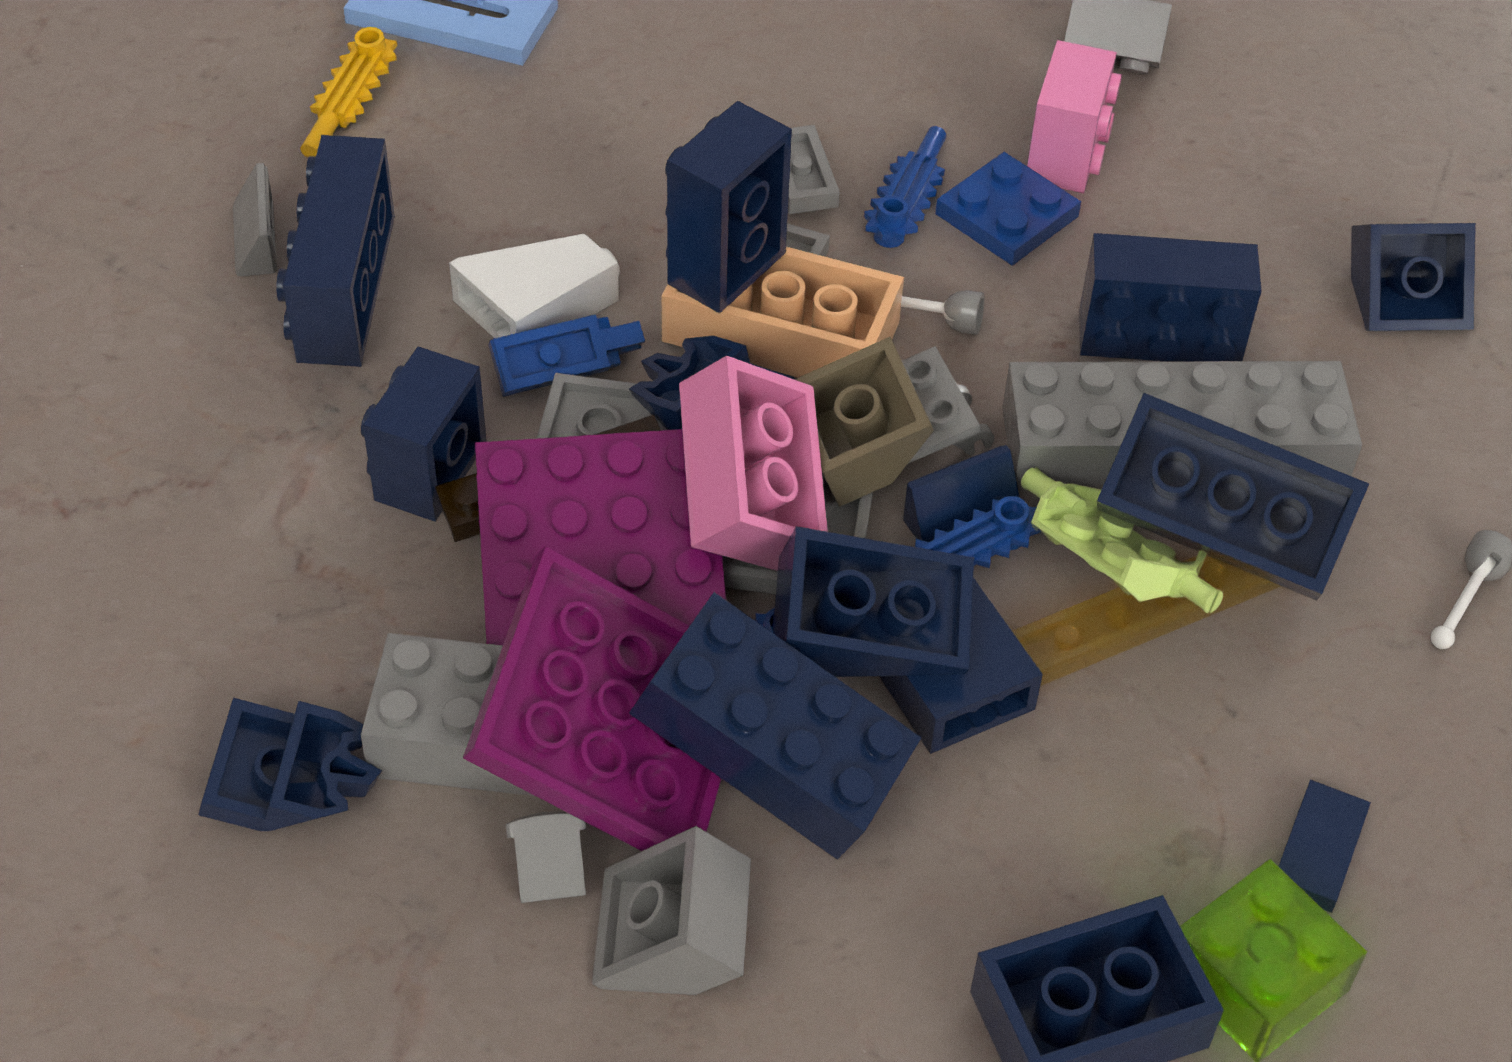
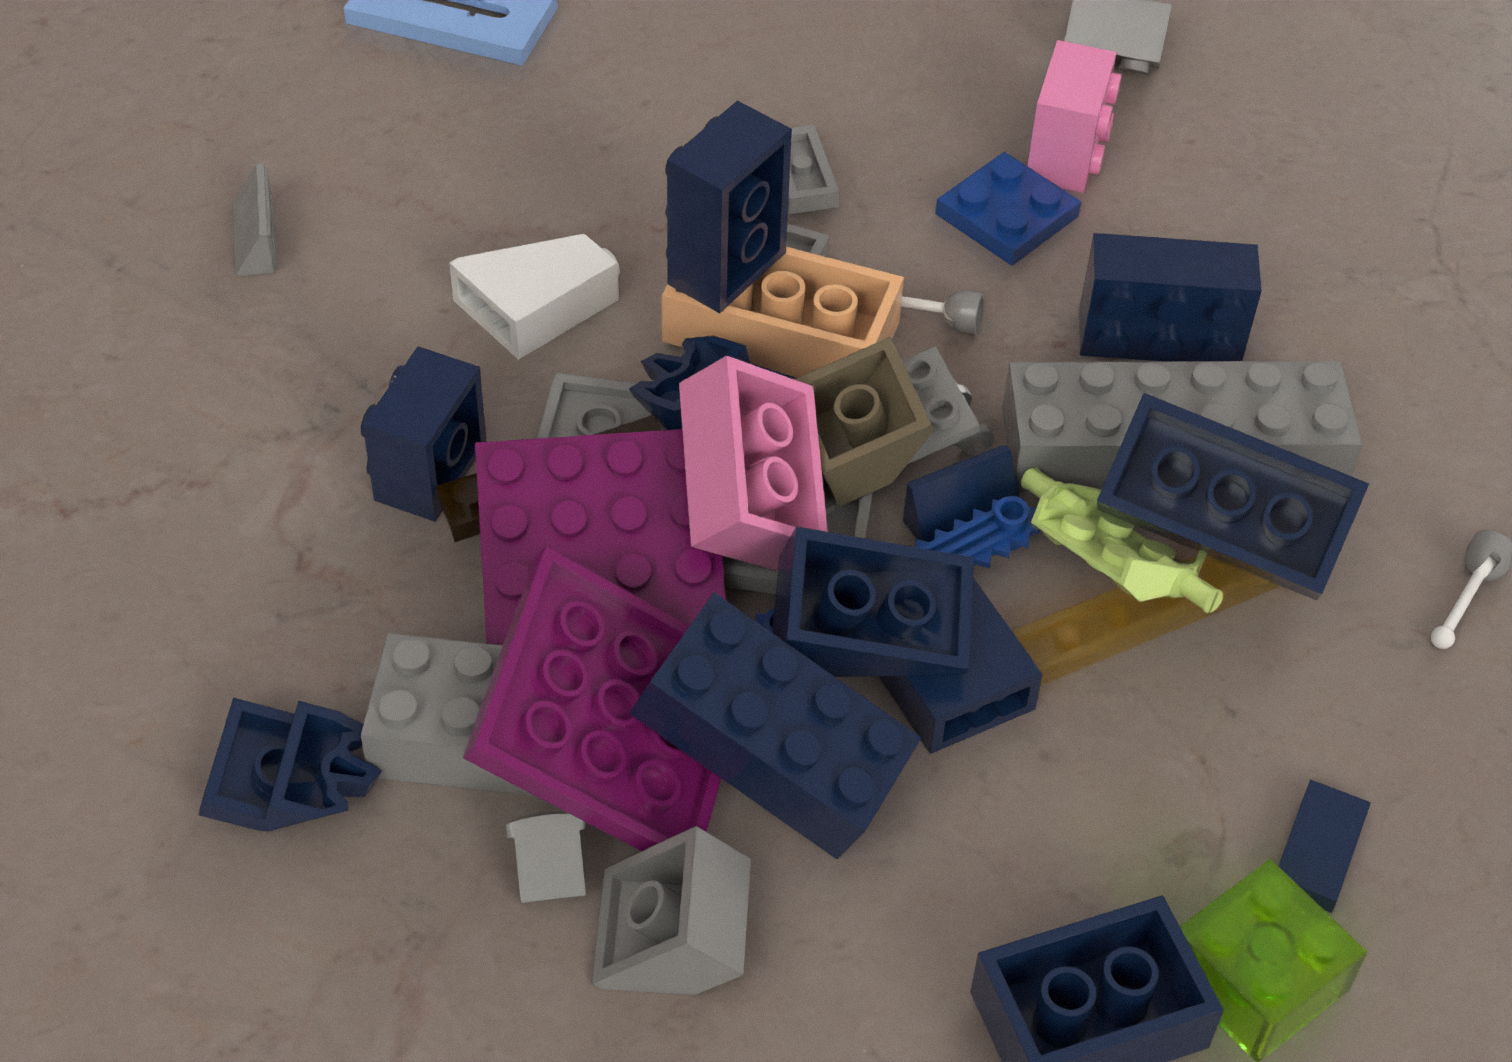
(337, 251): dark blue brick -> none
(351, 85): yellow piece -> none
(570, 347): blue hinge -> none
(906, 192): blue piece -> none
(1414, 275): dark blue slope -> none

